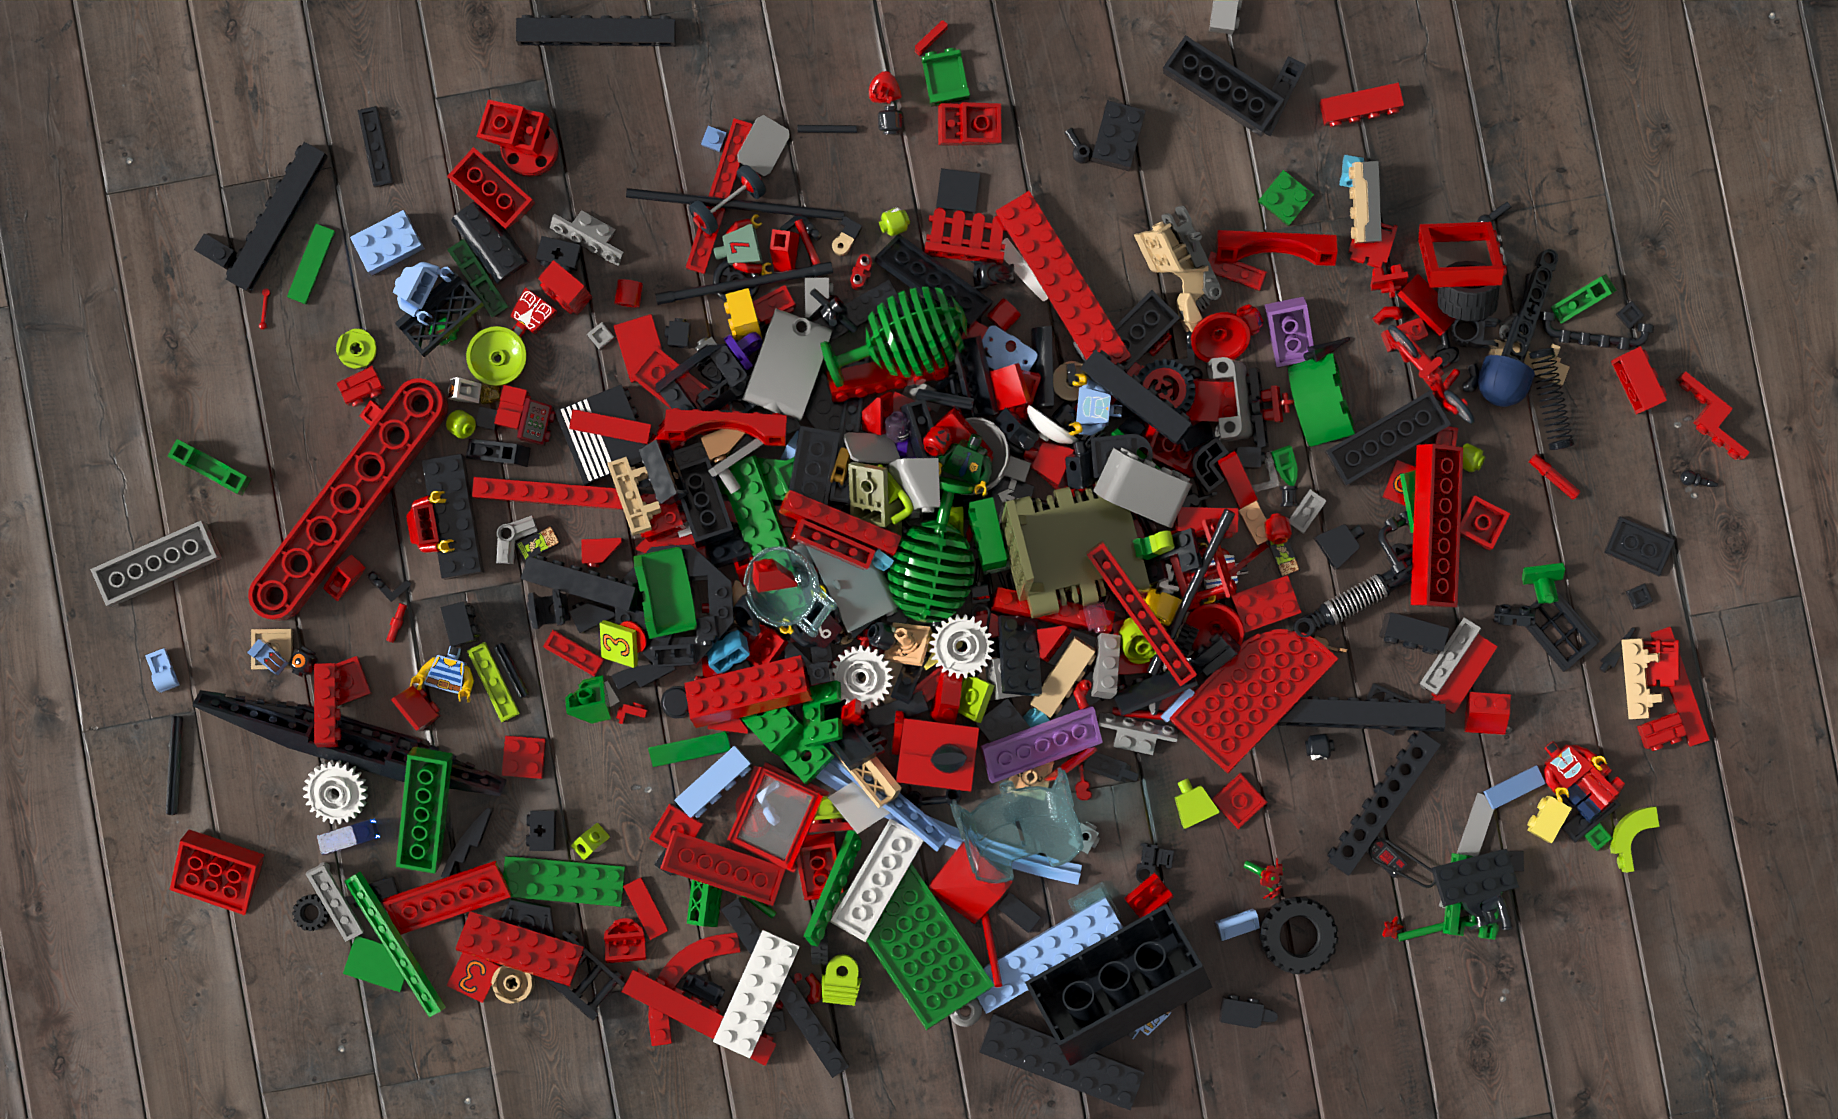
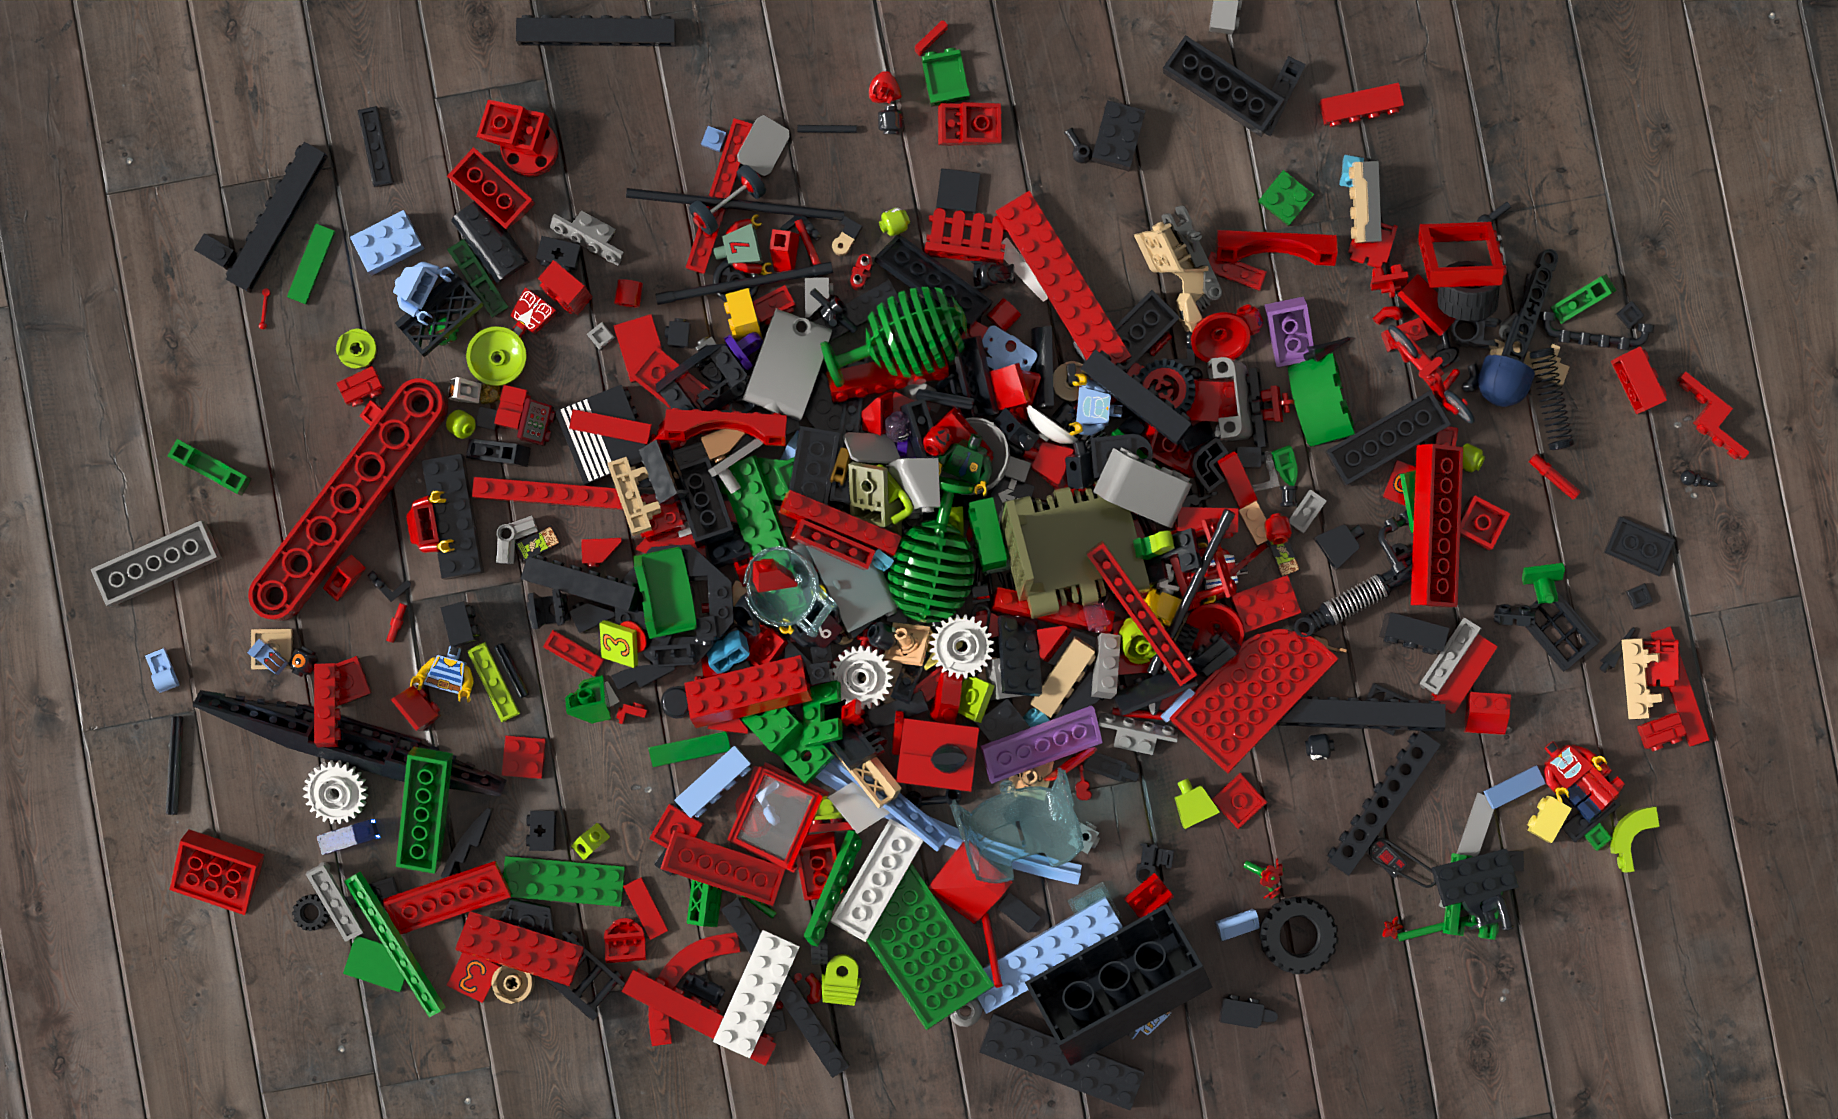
(1080, 693): red arm -> none

